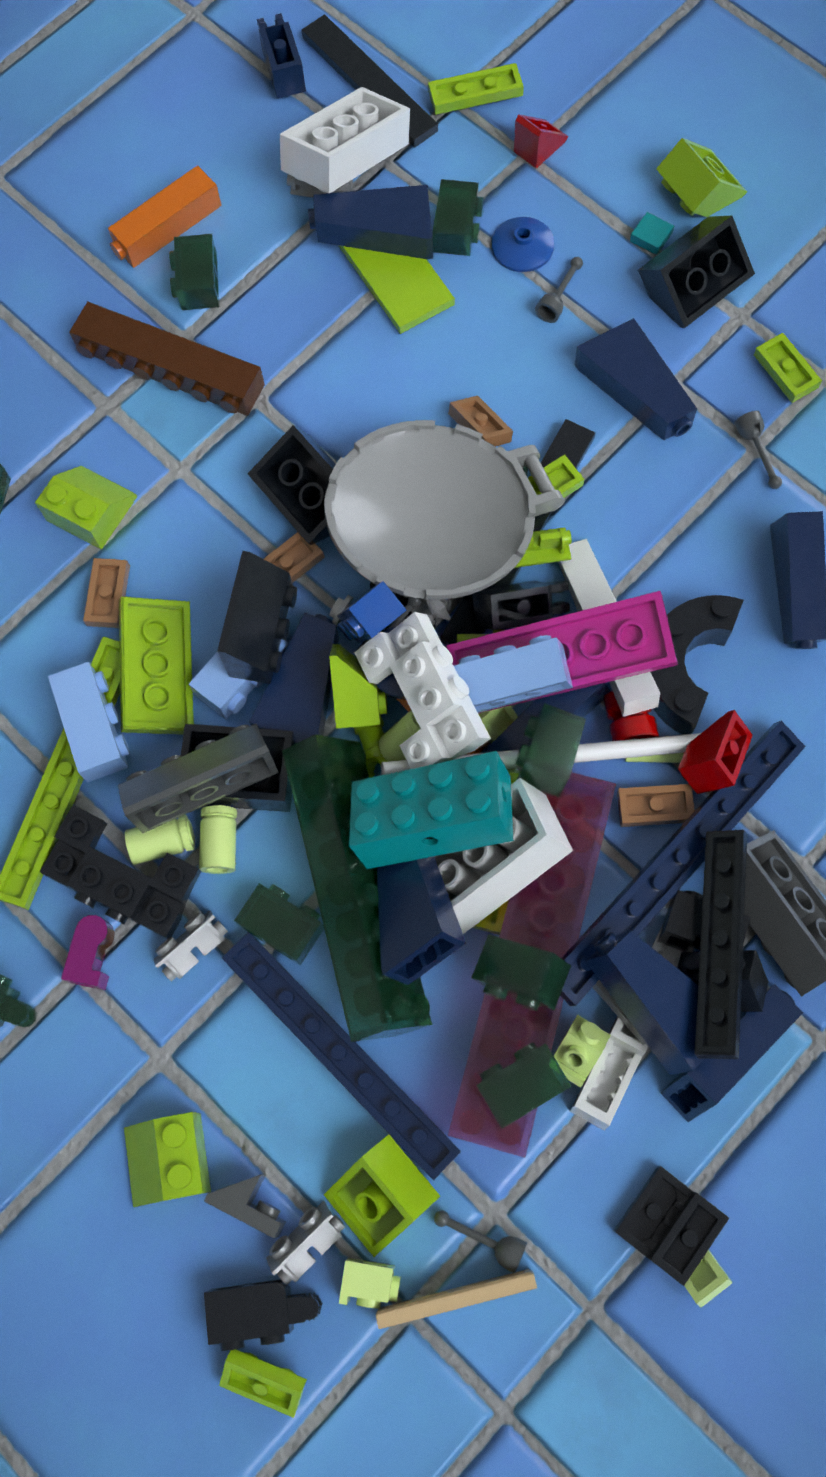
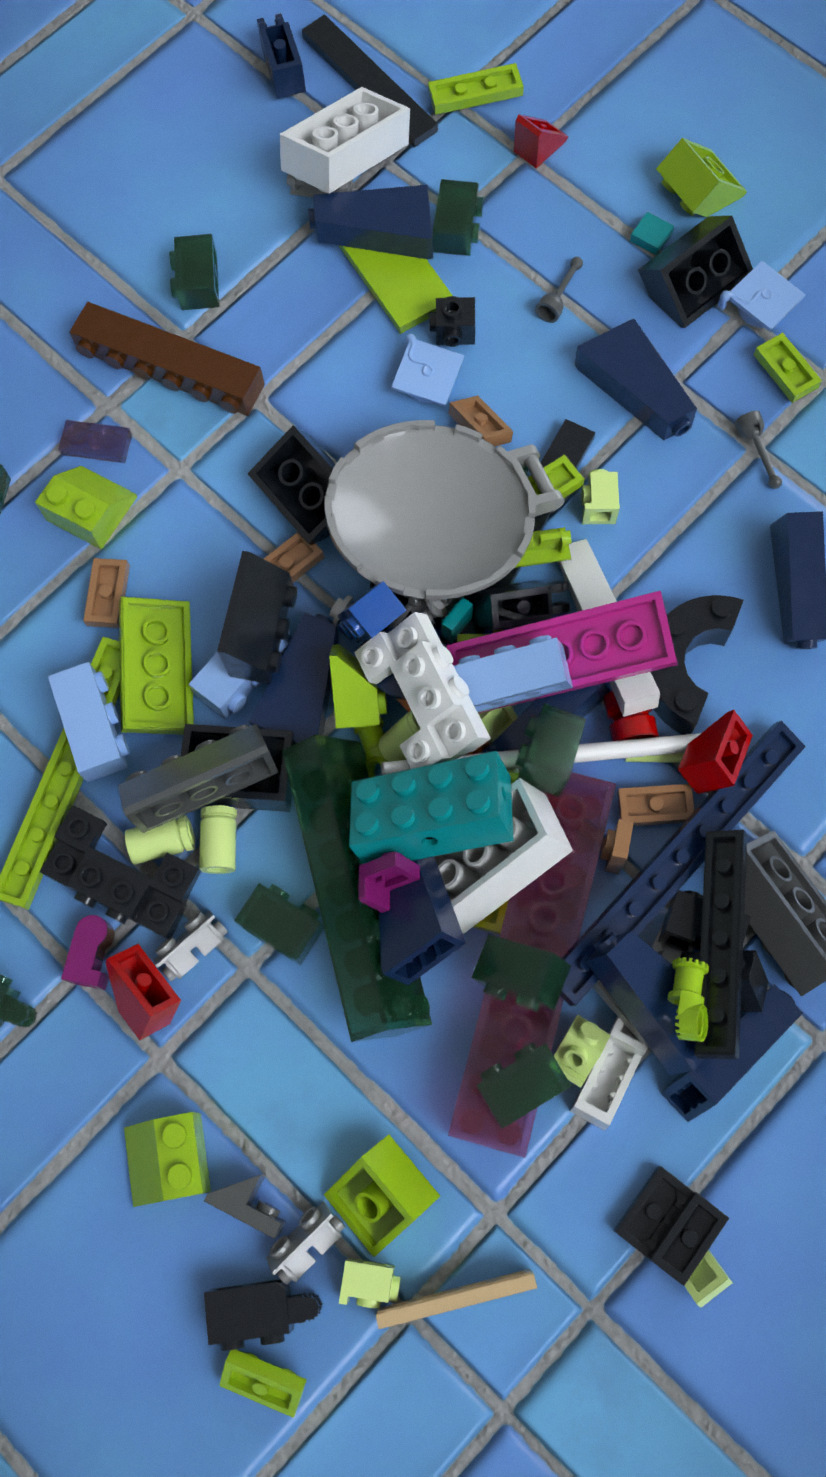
(95, 441): none -> clear purple plate
(141, 992): none -> red slope
(164, 217): orange brick -> none
(343, 1058): dark blue plate -> none
(383, 875): none -> magenta bracket
(427, 372): none -> light blue hat
(453, 321): none -> black brick
(457, 619): none -> teal tile
(507, 1250): dark grey hinge -> none
(520, 253): blue dish -> none
(600, 498): none -> yellowish green brick
(616, 846): none -> medium nougat plate
(687, 995): none -> lime connector
(762, 297): none -> light blue hat

